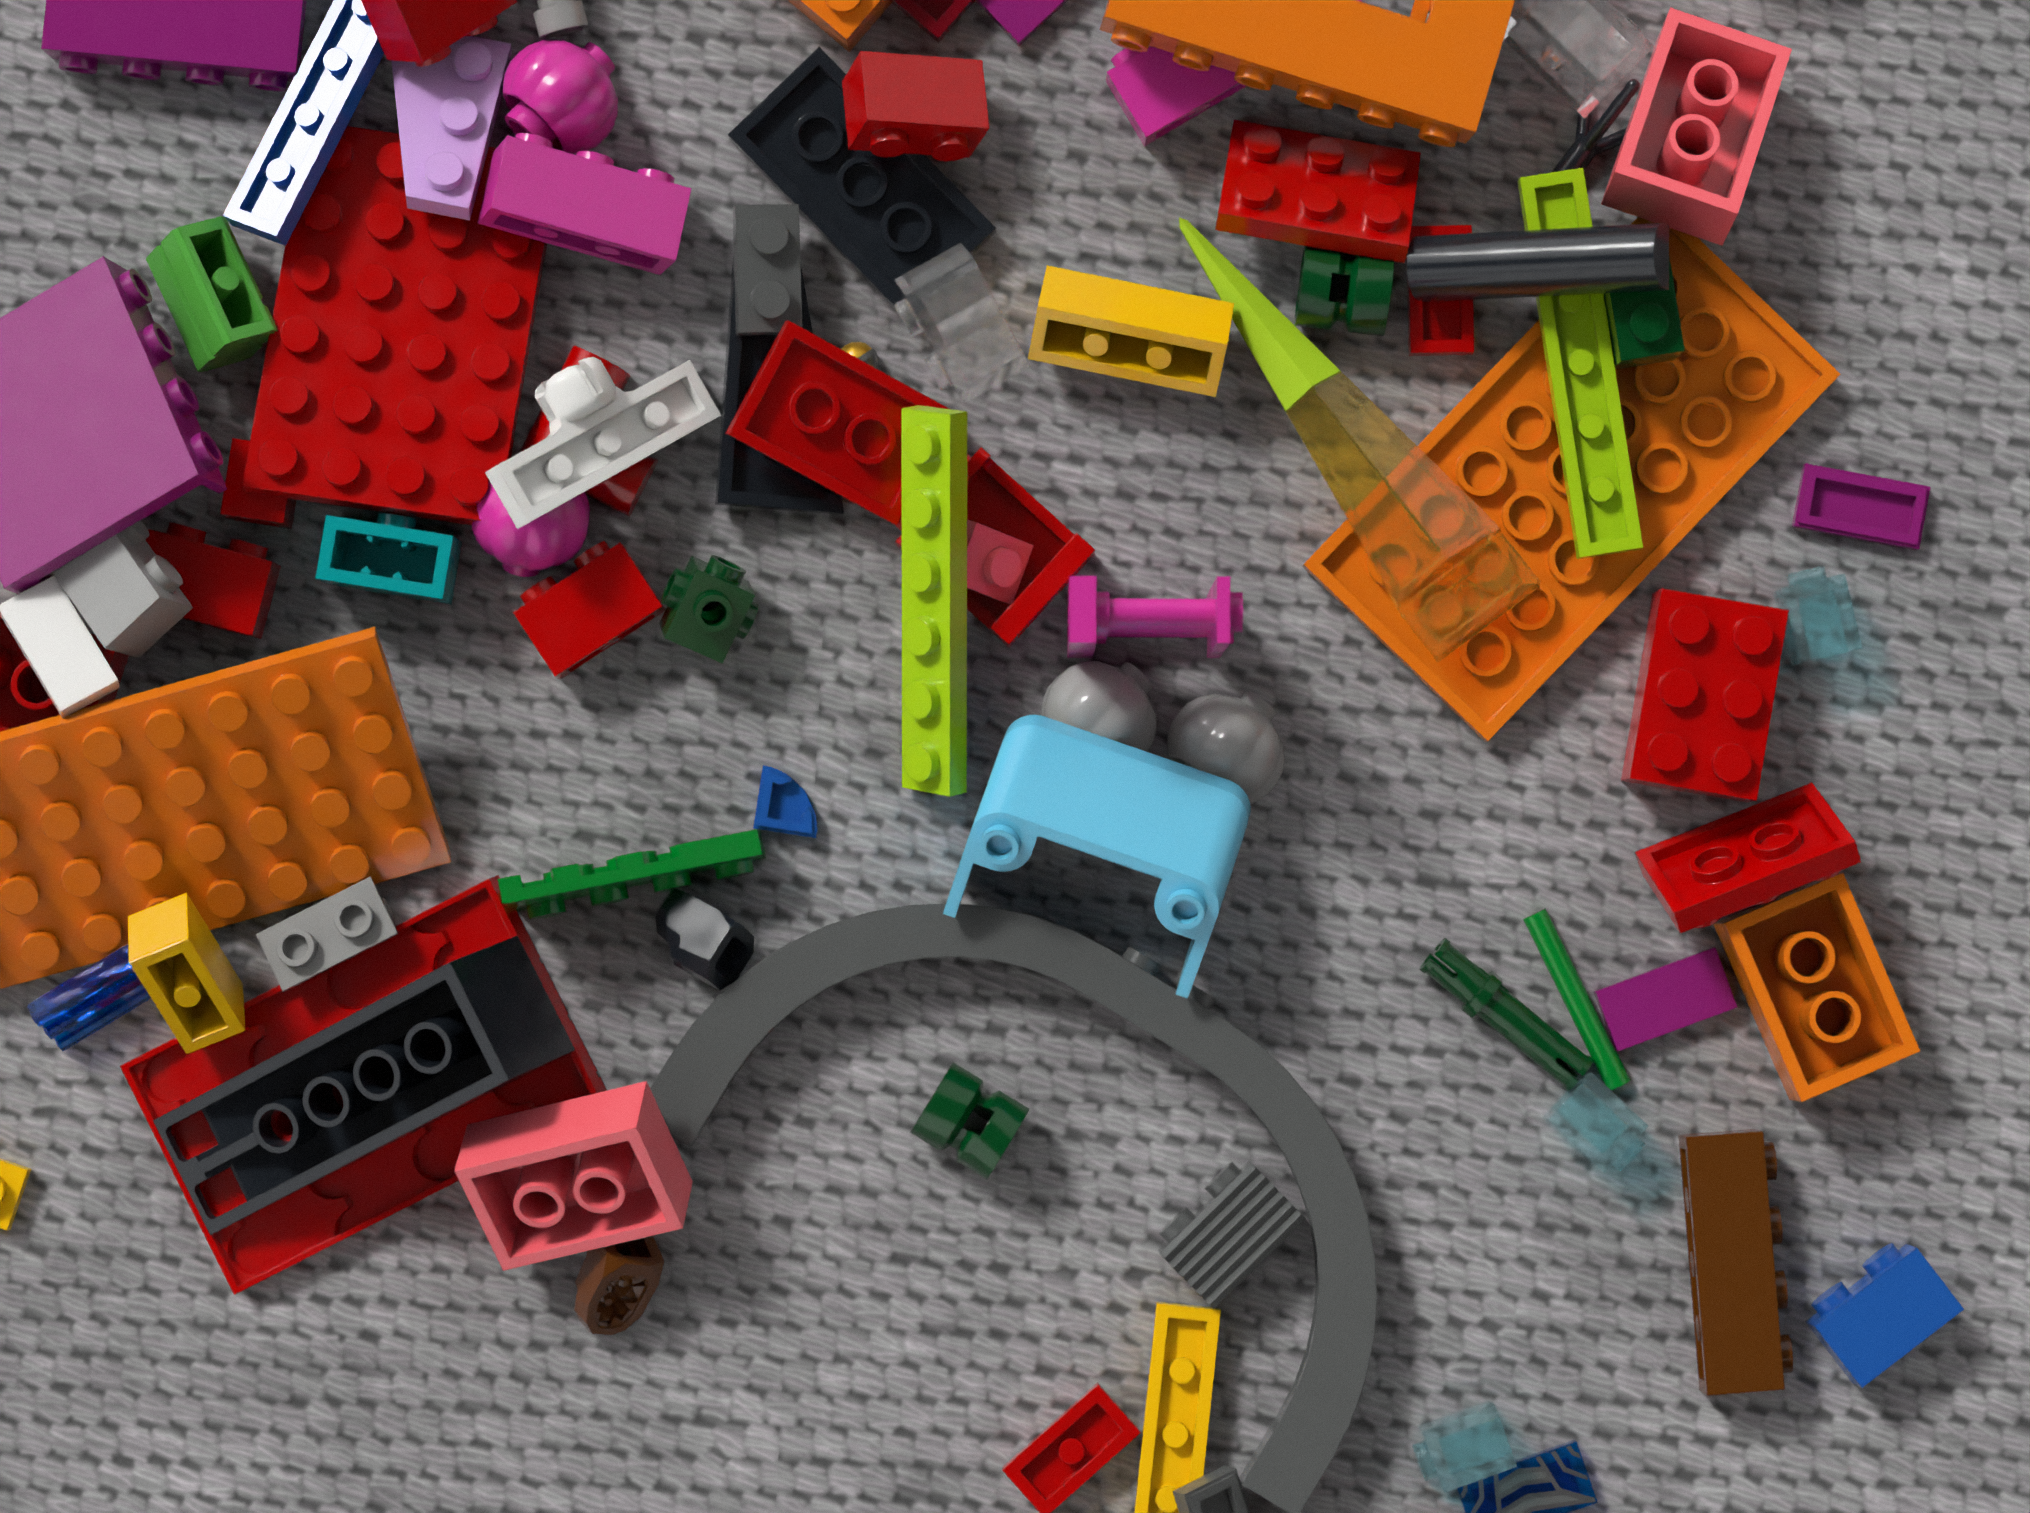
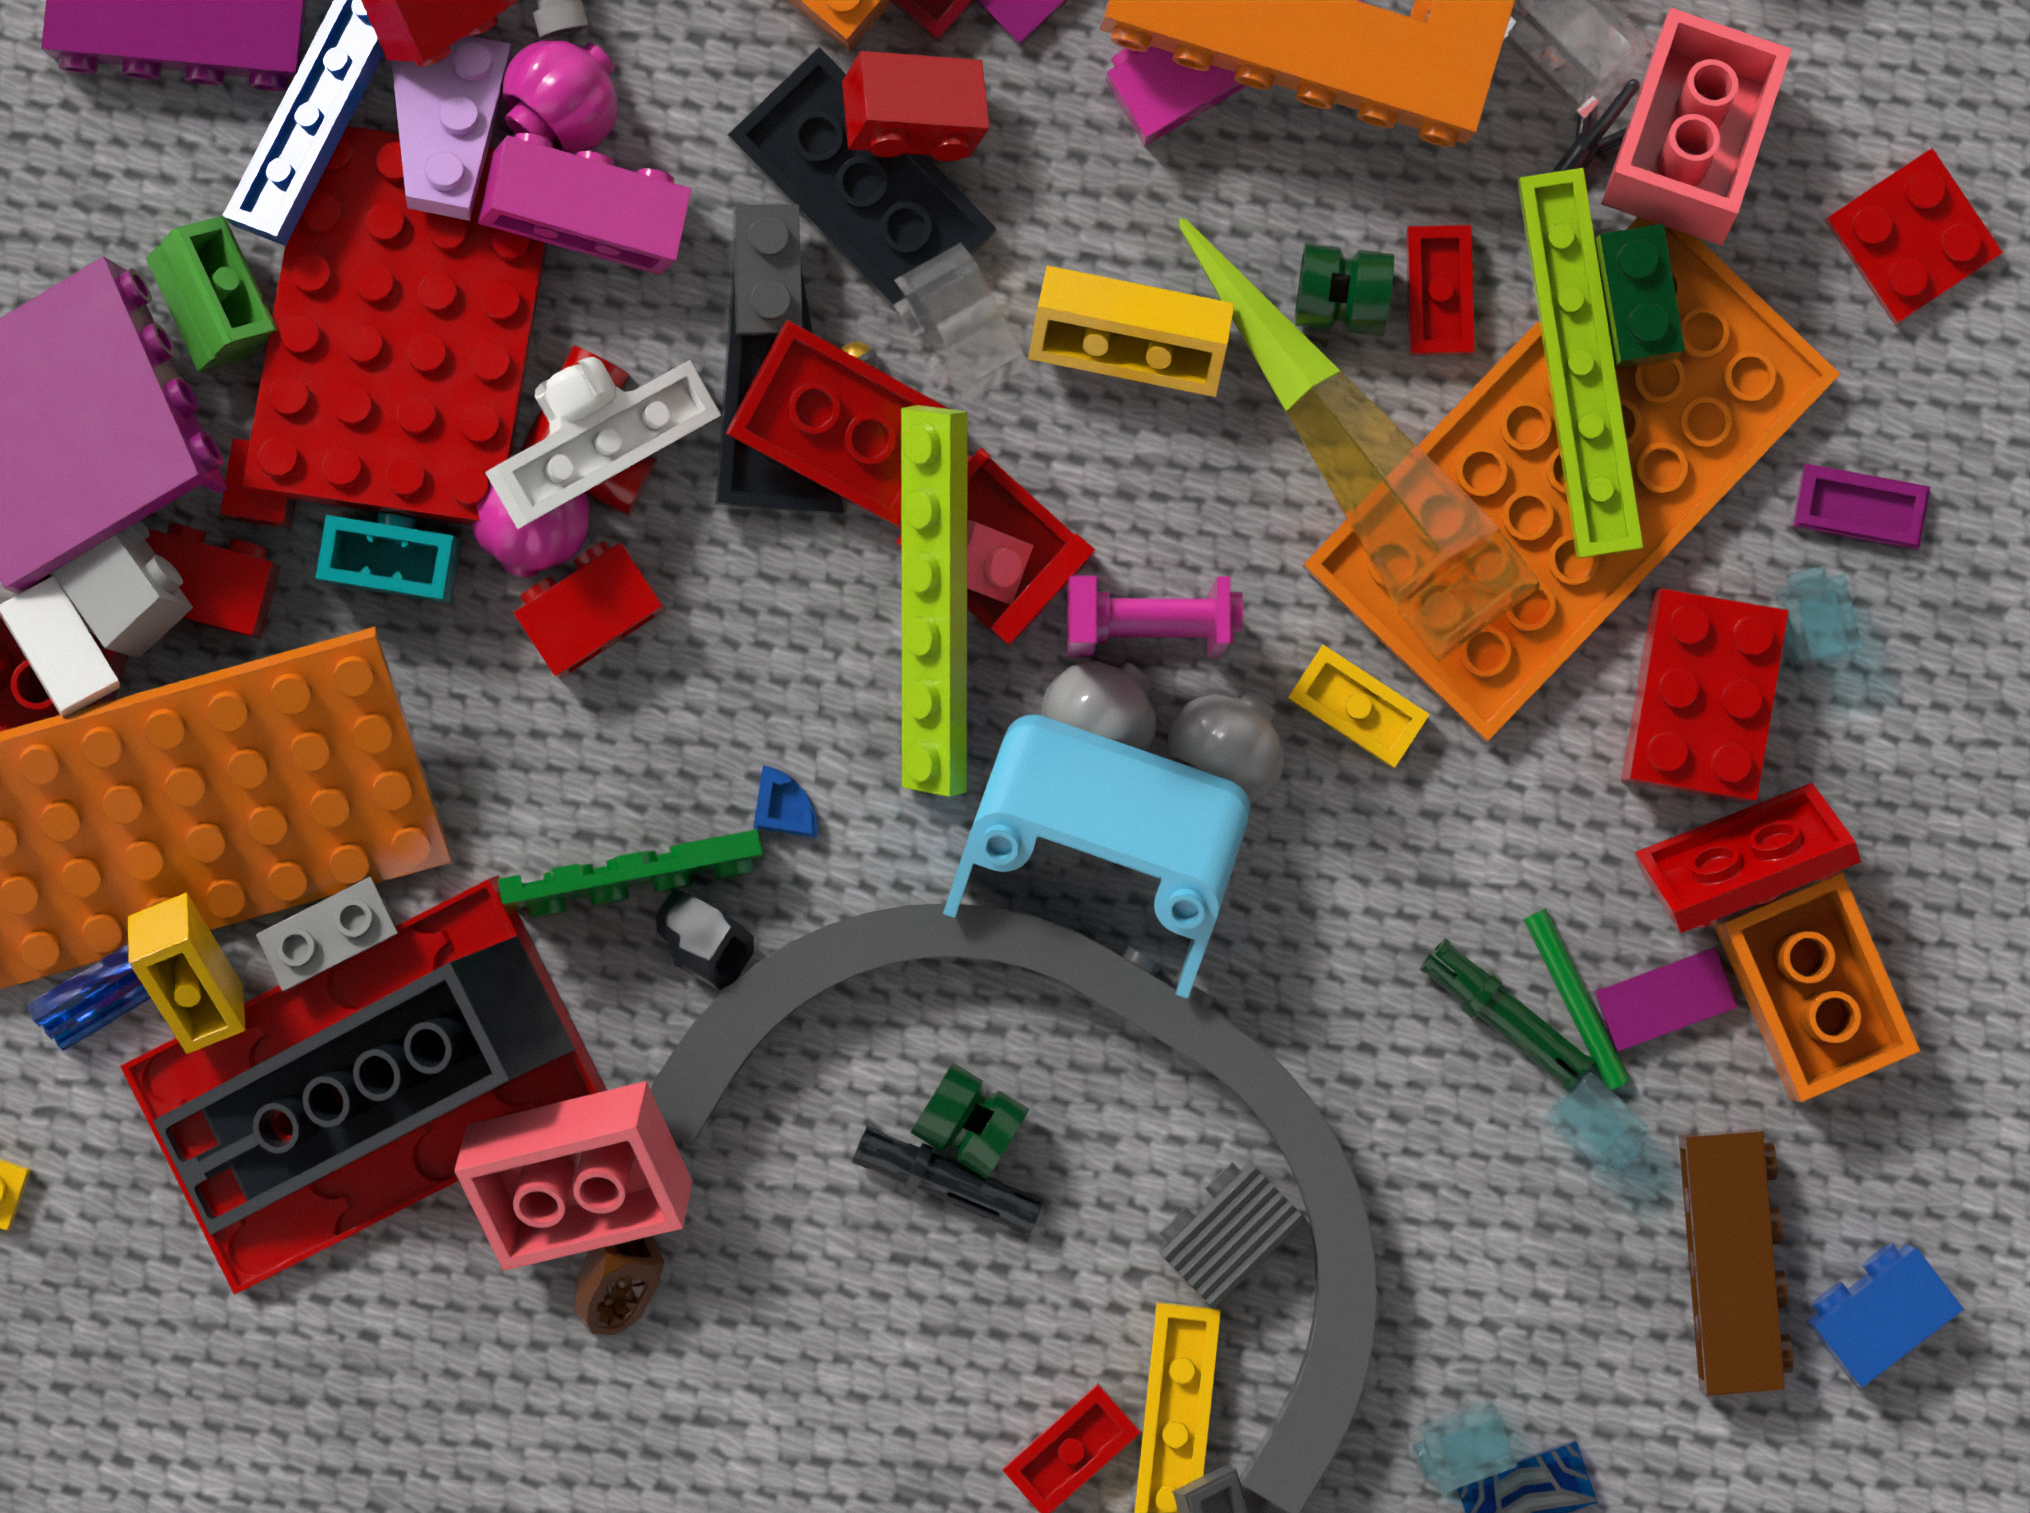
(713, 628): dark green brick -> none
(947, 1180): none -> black pin
(1318, 191): red plate -> none
(1358, 706): none -> yellow plate
(1539, 262): black brick -> none
(1913, 236): none -> red plate

